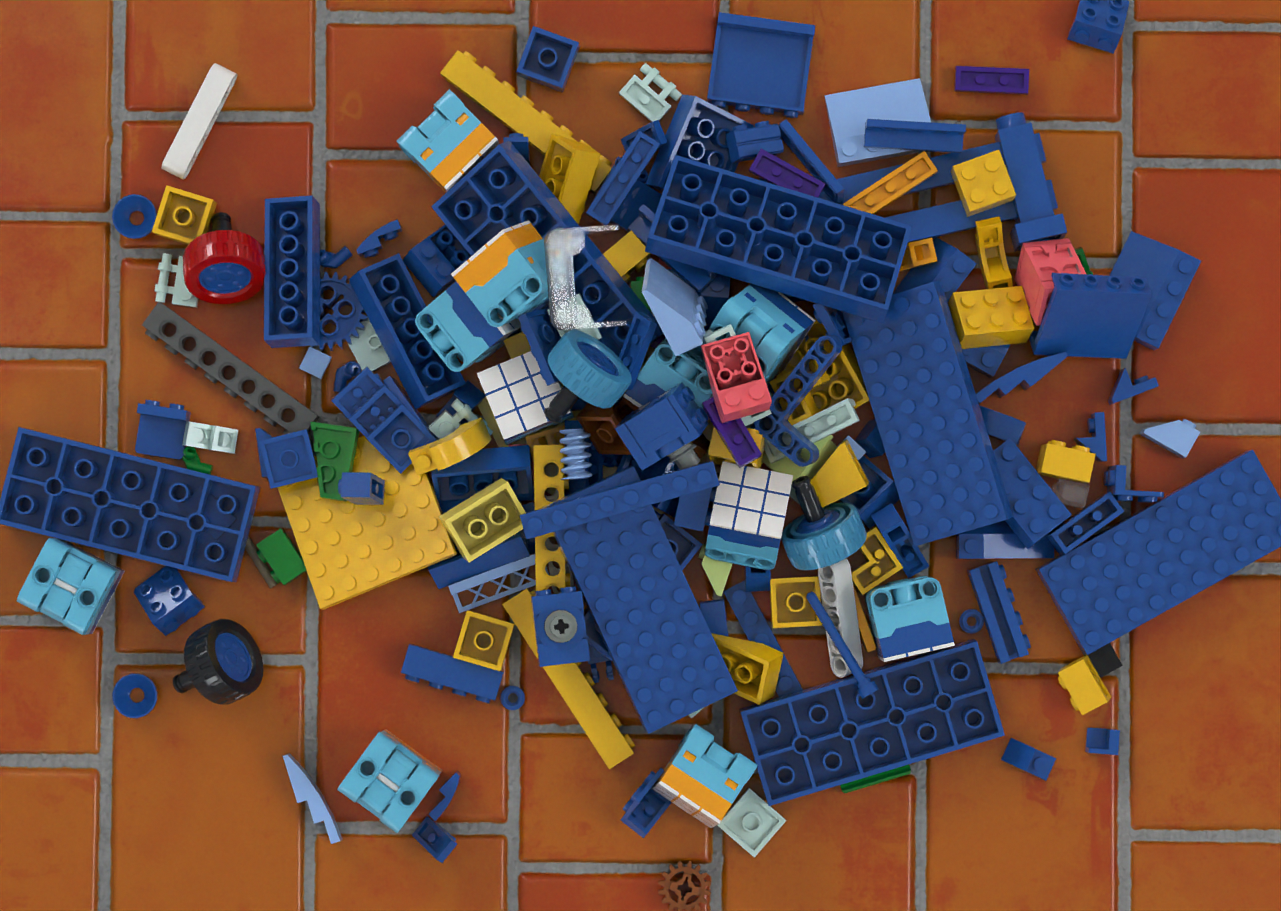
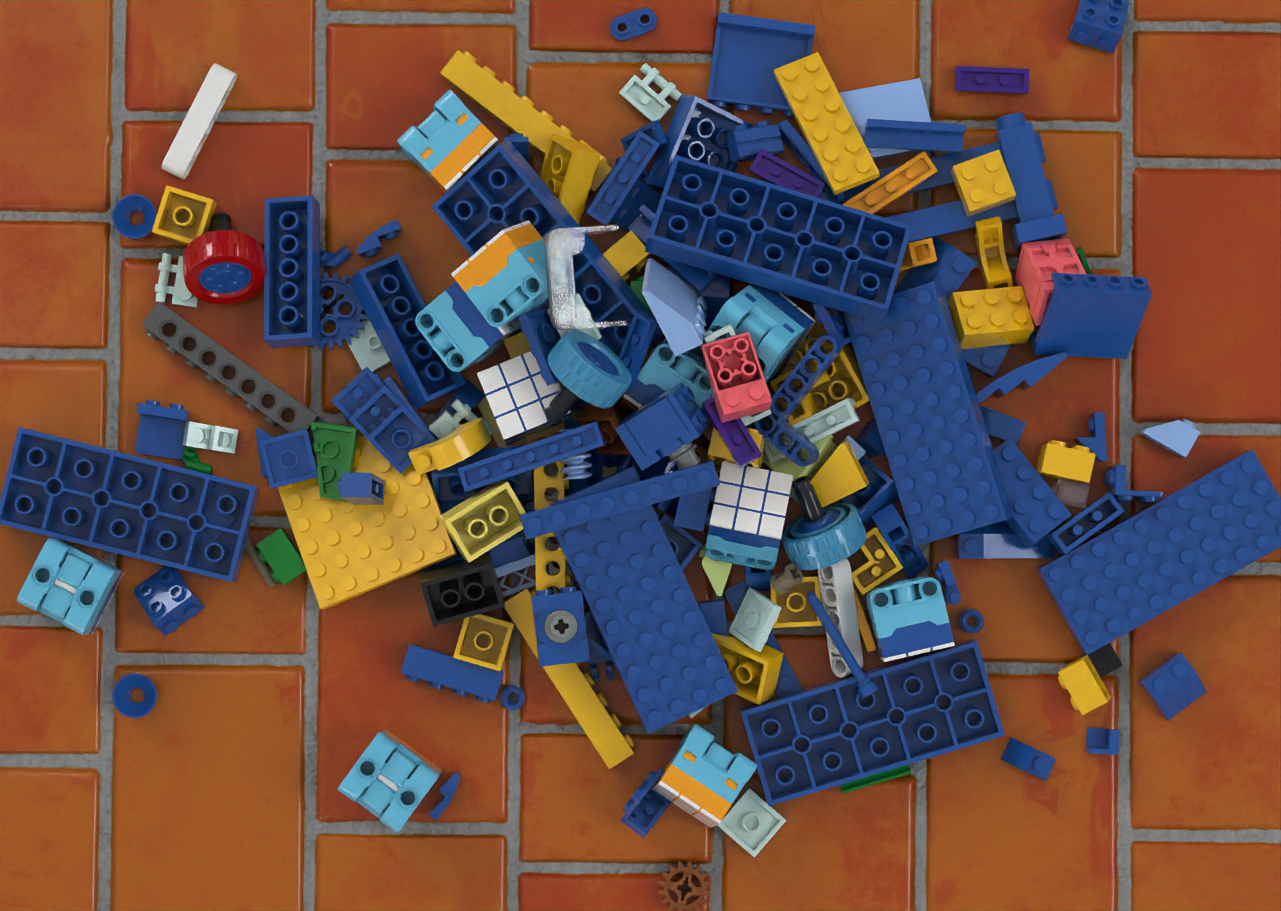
(221, 663): black wheel -> none
(306, 789): light blue slope -> none
(315, 362): light blue tile -> none
(345, 373): blue arm -> none
(435, 839): blue slope -> none
(436, 259): blue slope -> none
(461, 589): none -> black brick
(531, 456): none -> blue plate
(548, 59): blue brick -> none
(634, 26): none -> blue plate
(755, 619): none -> light aqua plate
(786, 579): none -> dark tan bush
(826, 123): none -> yellow plate
(945, 577): none -> blue plate
(998, 612): blue brick -> none
(1124, 389): blue slope -> none
(1168, 276): blue slope -> none
(1173, 685): none -> blue slope

